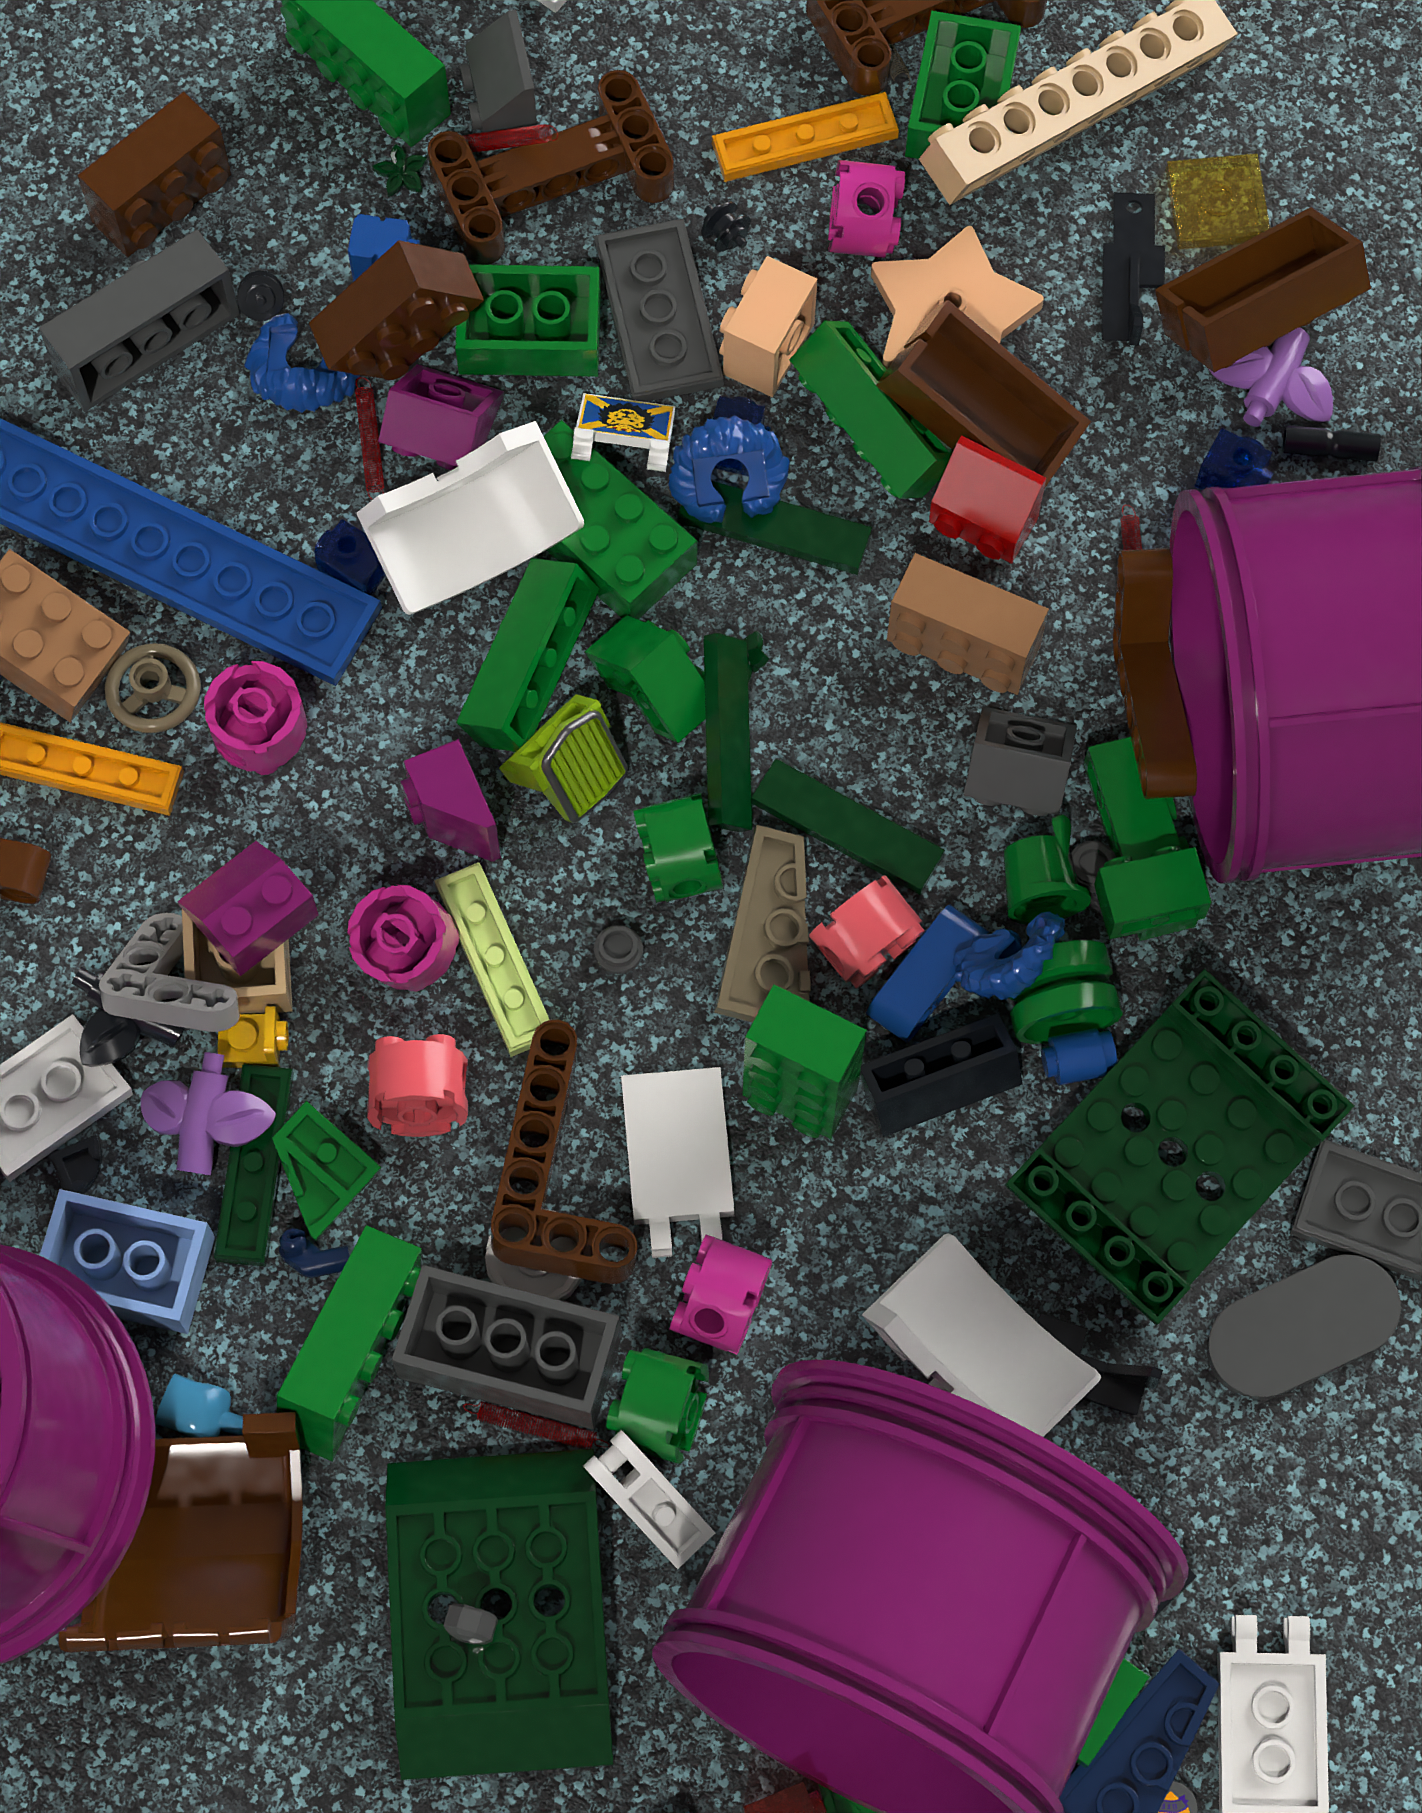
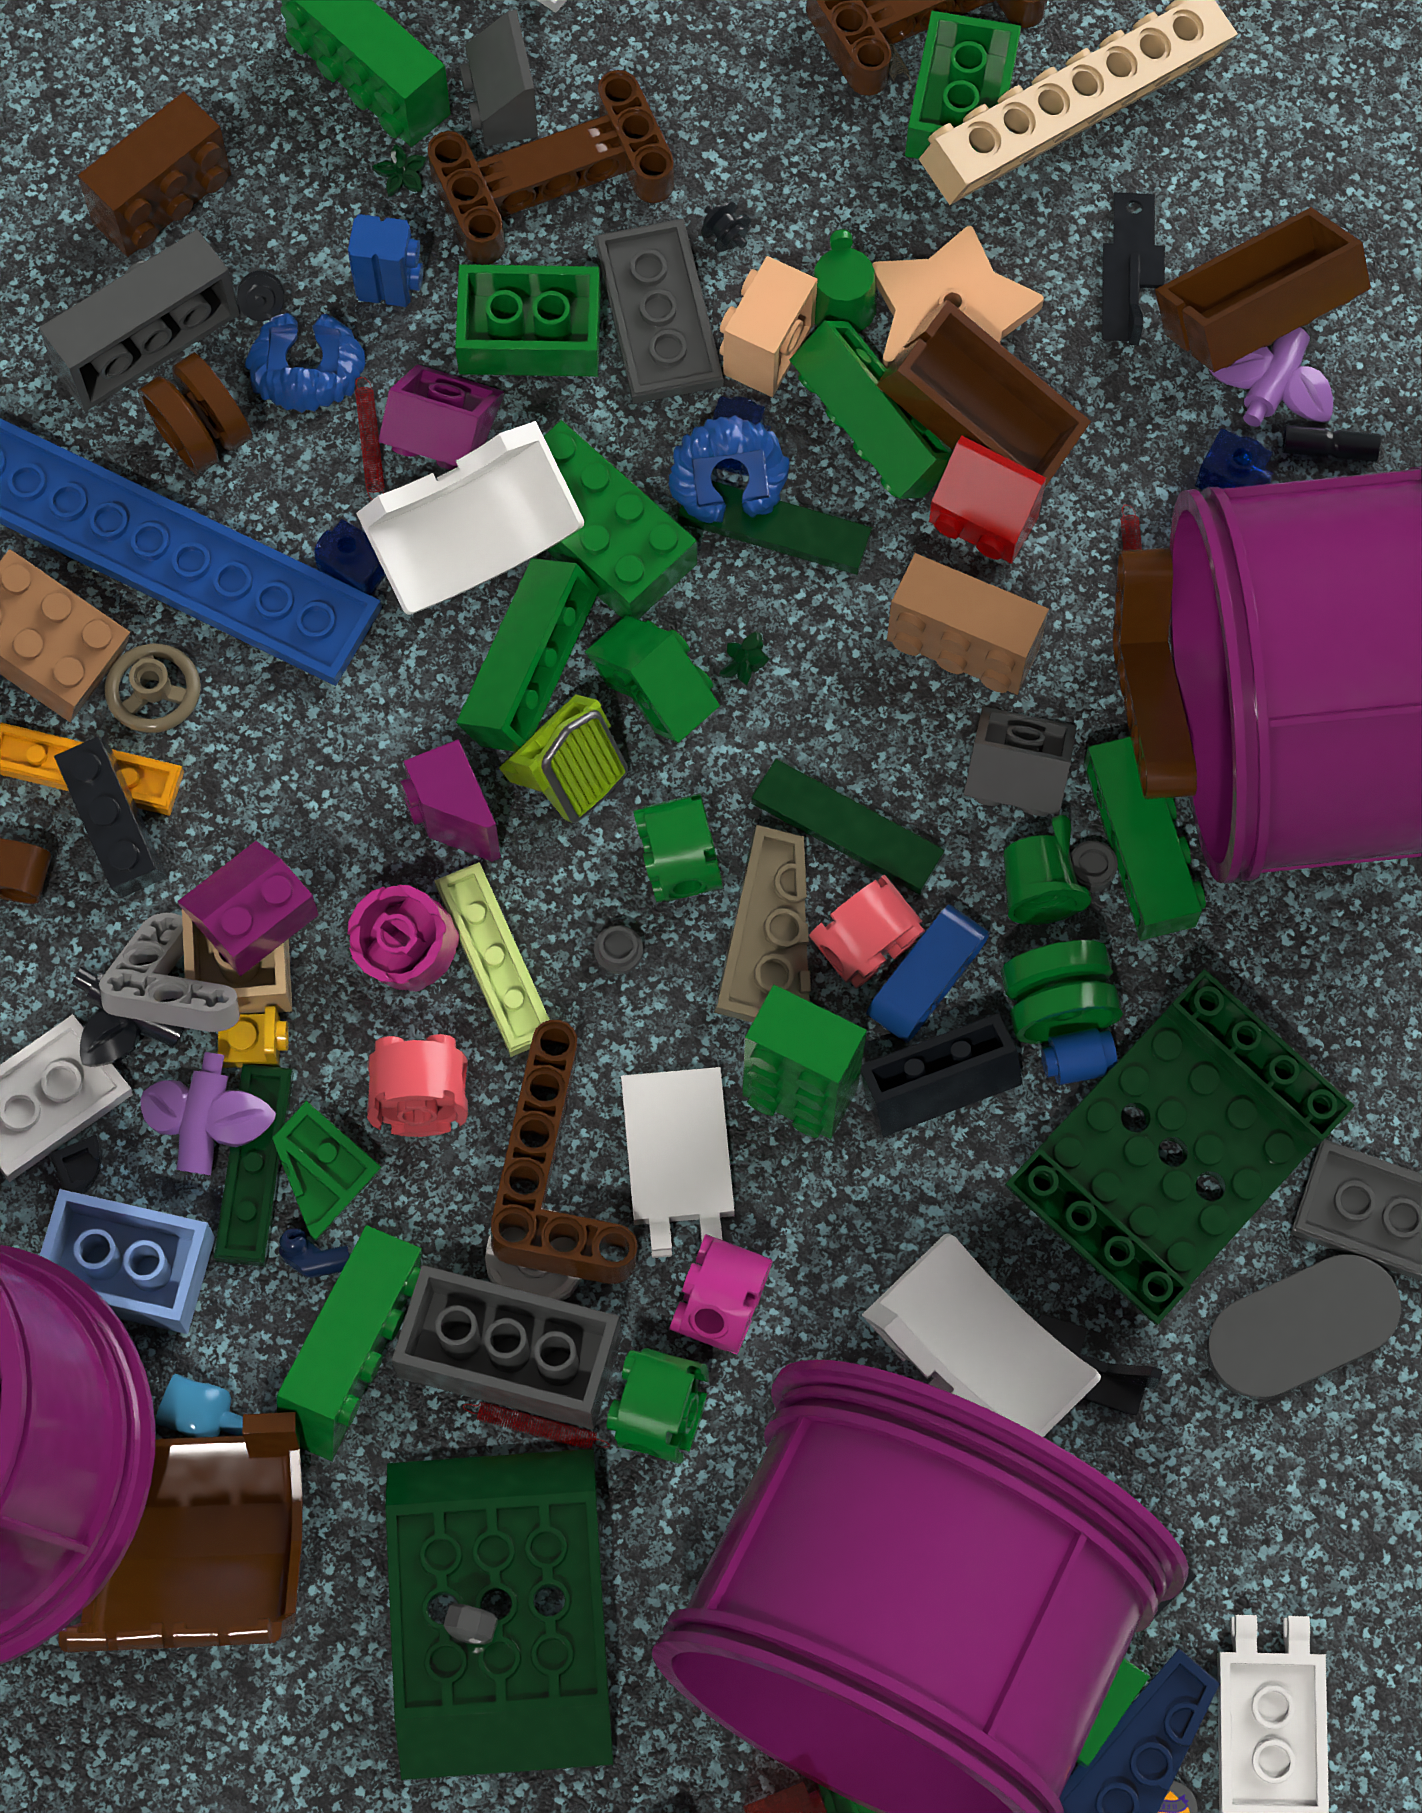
(110, 816): none -> black brick
(195, 413): none -> reddish brown wheel
(255, 716): dark pink brick -> none
(396, 311): reddish brown brick -> none
(487, 134): red piece -> none
(625, 424): flag -> none
(650, 1501): white plate -> none
(727, 733): dark green tile -> none
(805, 136): light orange tile -> none
(845, 284): none -> green hat
(852, 229): dark pink brick -> none
(1019, 967): blue piece -> none
(1152, 891): green brick -> none
(1217, 200): clear yellow tile -> none

